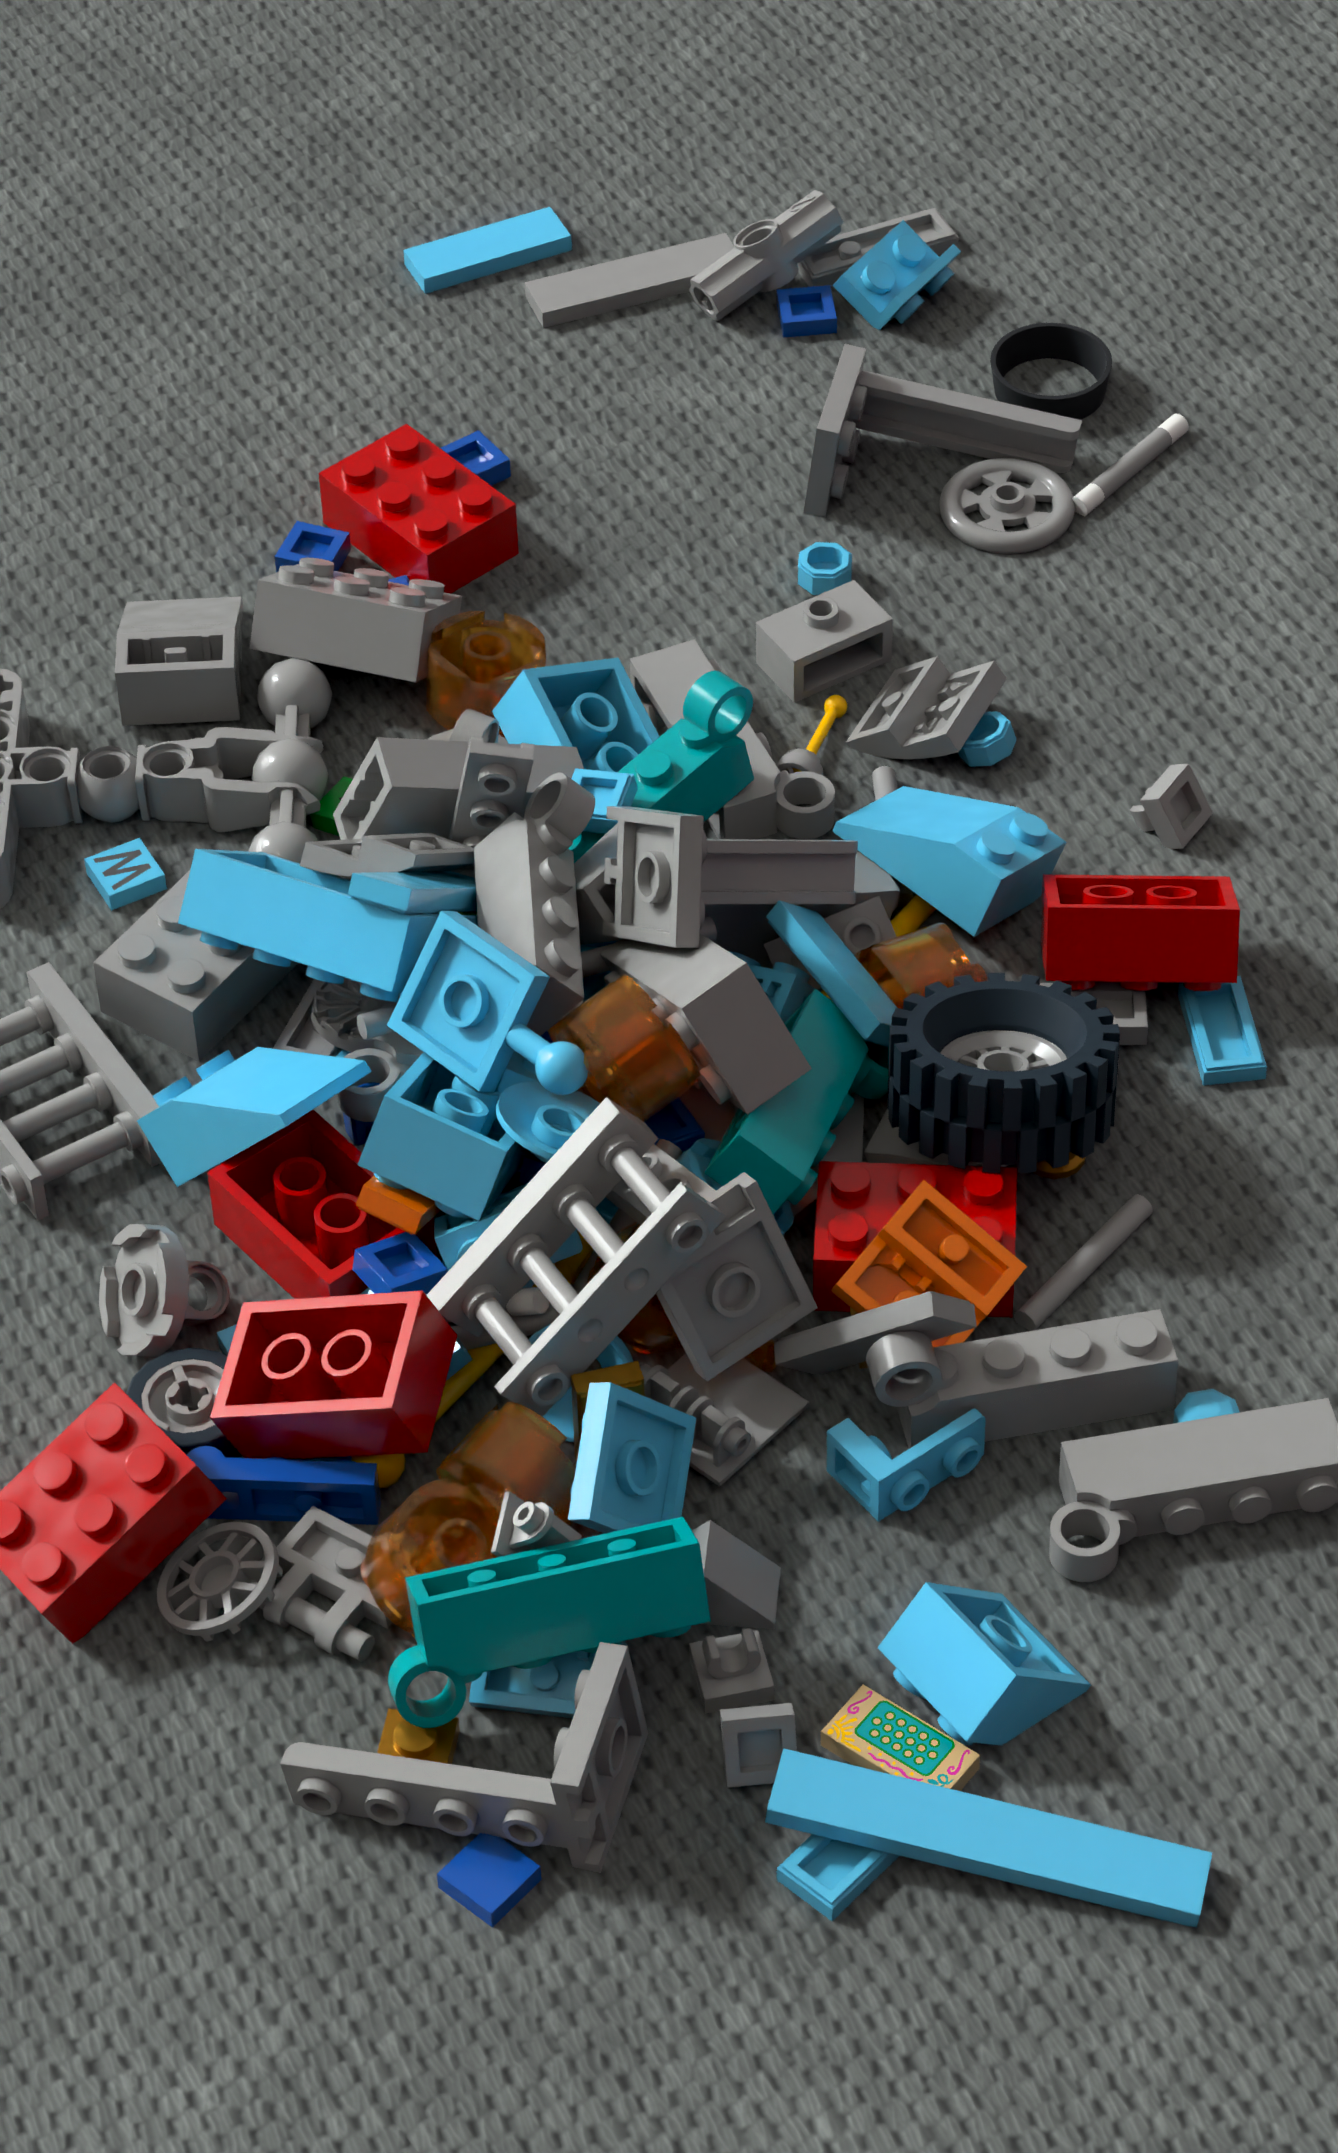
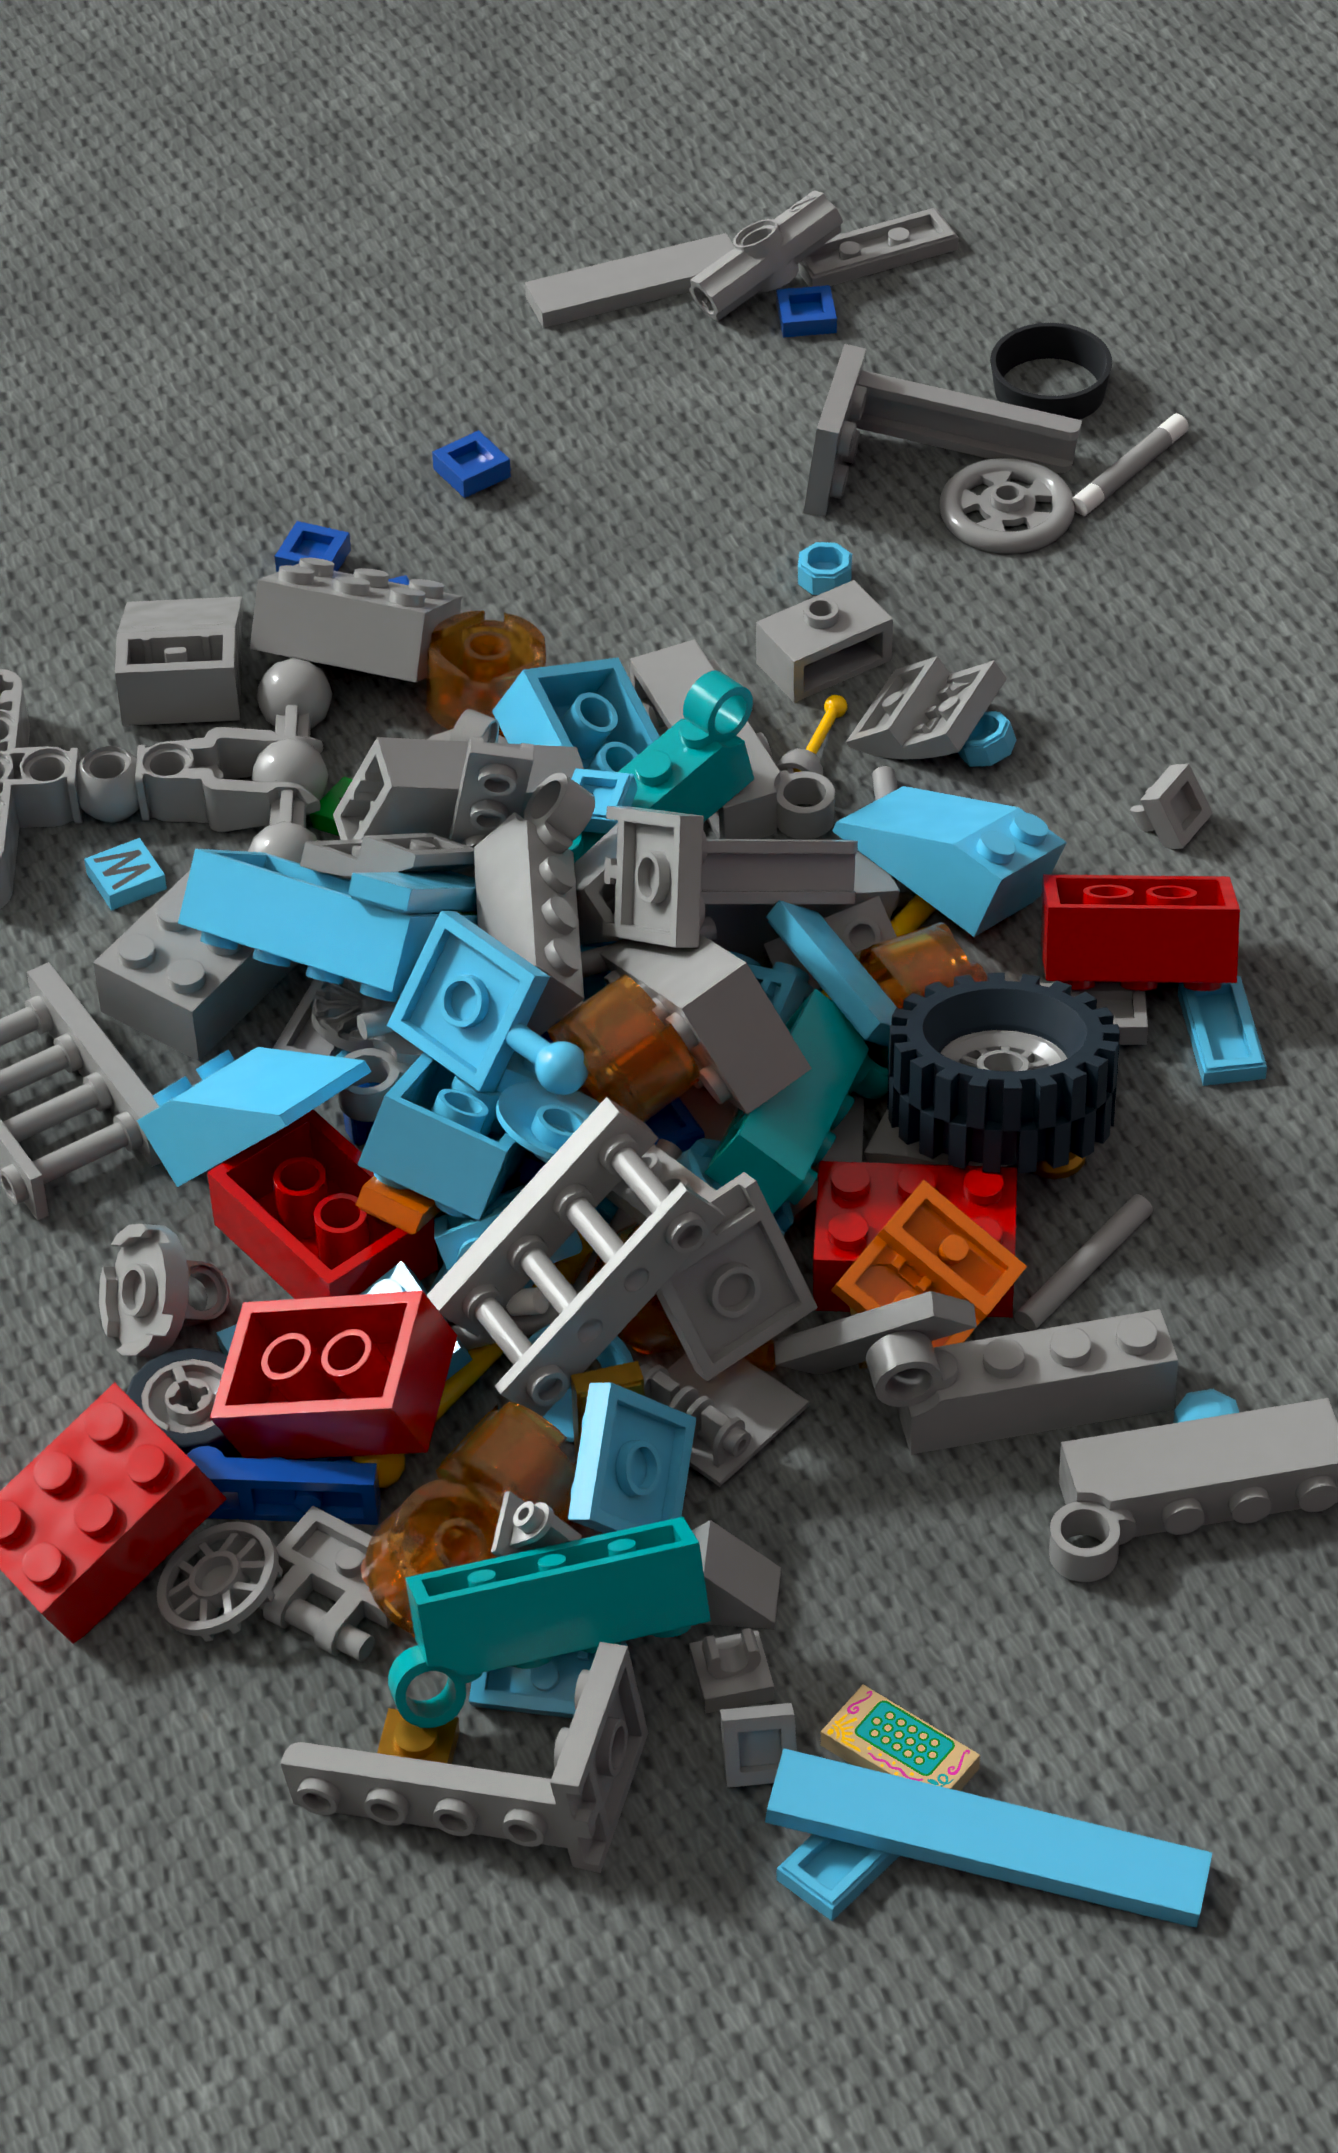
(398, 1265): blue tile -> none
(419, 511): red brick -> none
(487, 250): medium azure tile -> none
(489, 1877): blue tile -> none
(892, 276): medium azure bracket -> none
(901, 1483): medium azure bracket -> none
(978, 1664): medium azure slope -> none

